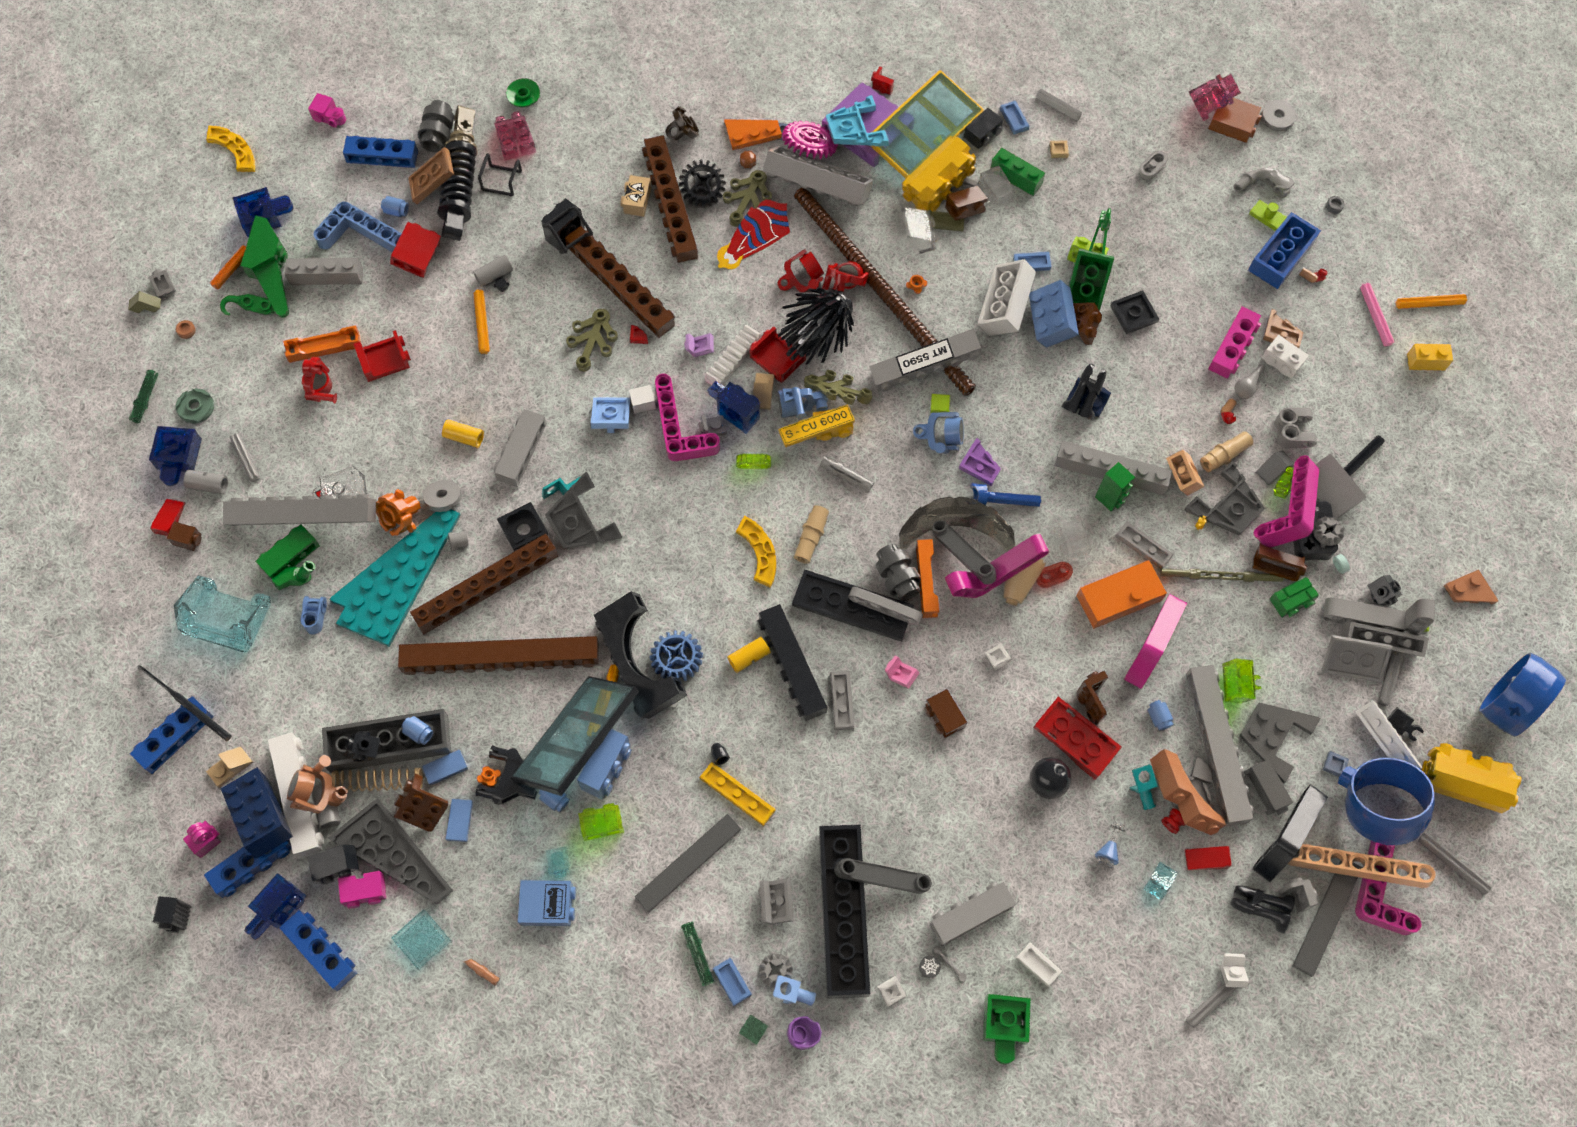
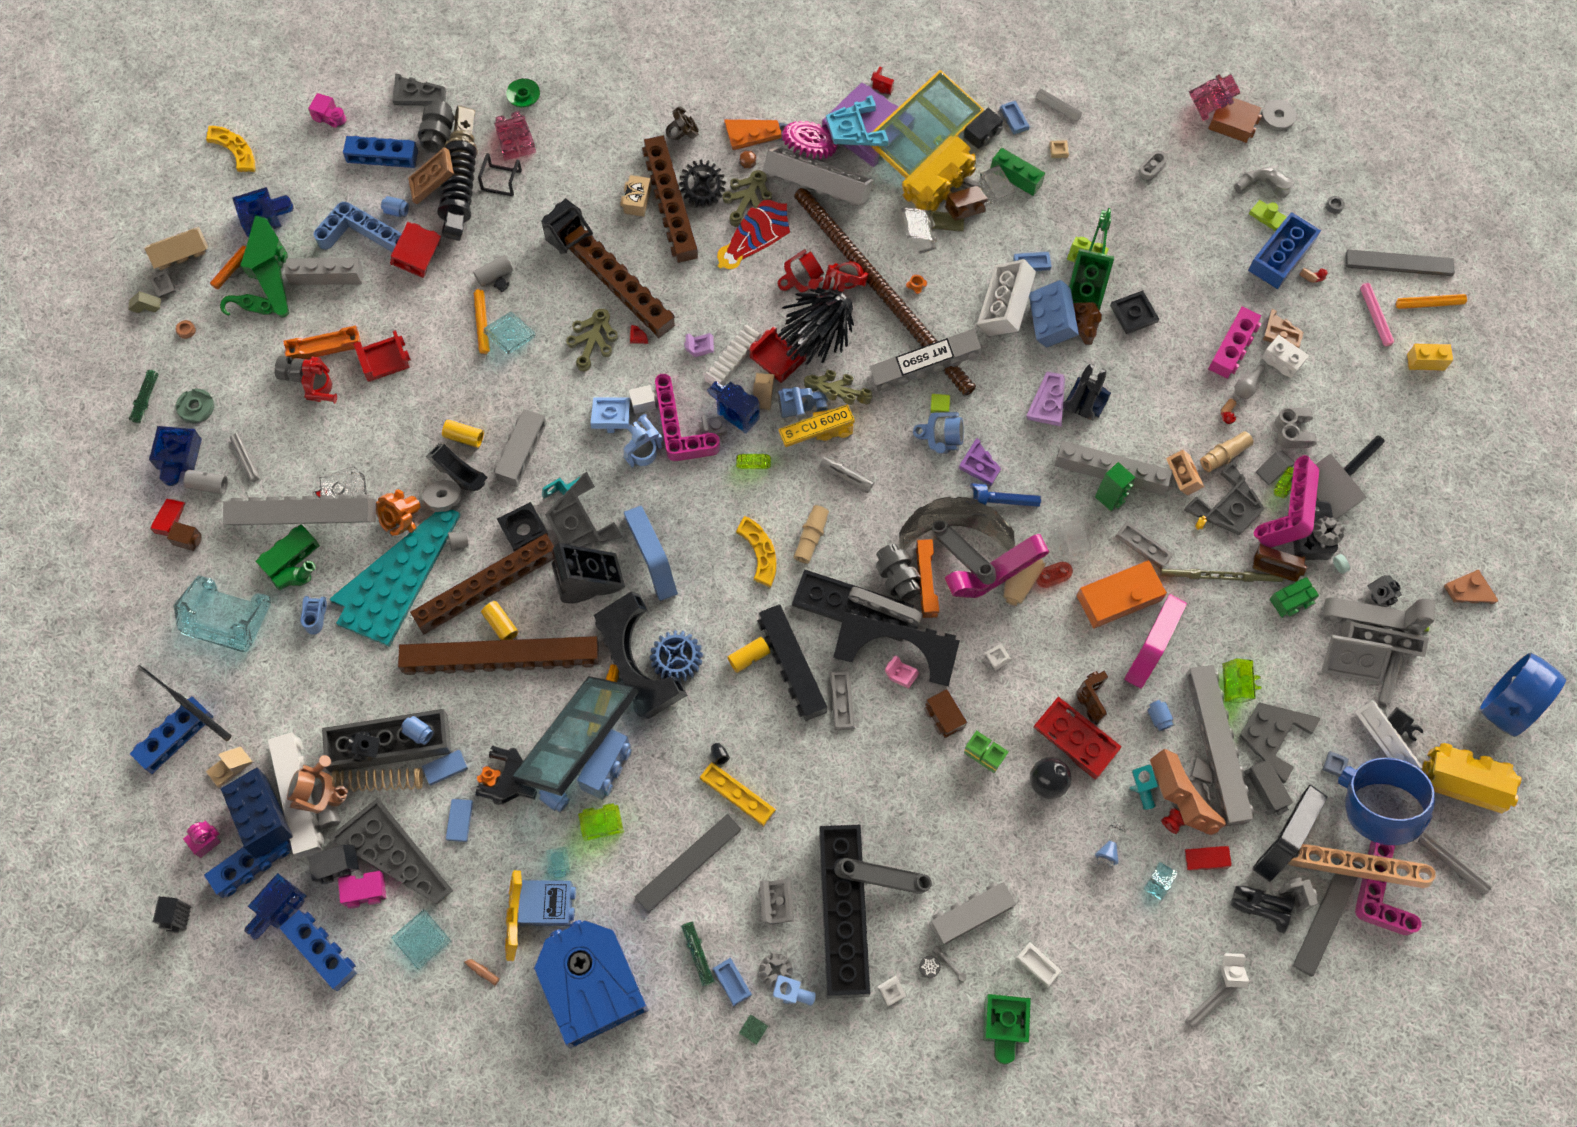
(176, 248): none -> tan brick
(289, 368): none -> dark grey wheel
(416, 93): none -> dark grey wing
(419, 806): reddish brown bracket -> none
(457, 469): none -> black arch
(499, 621): none -> yellow pin
(509, 332): none -> clear light blue tile
(512, 915): none -> yellow tile
(585, 573): none -> black brick
(592, 997): none -> blue piece
(642, 447): none -> light blue piece
(651, 552): none -> medium blue beam
(803, 1033): medium lavender hair -> none
(937, 649): none -> black arch
(987, 756): none -> bright green hips
(1048, 402): none -> lavender wing
(1400, 262): none -> tile

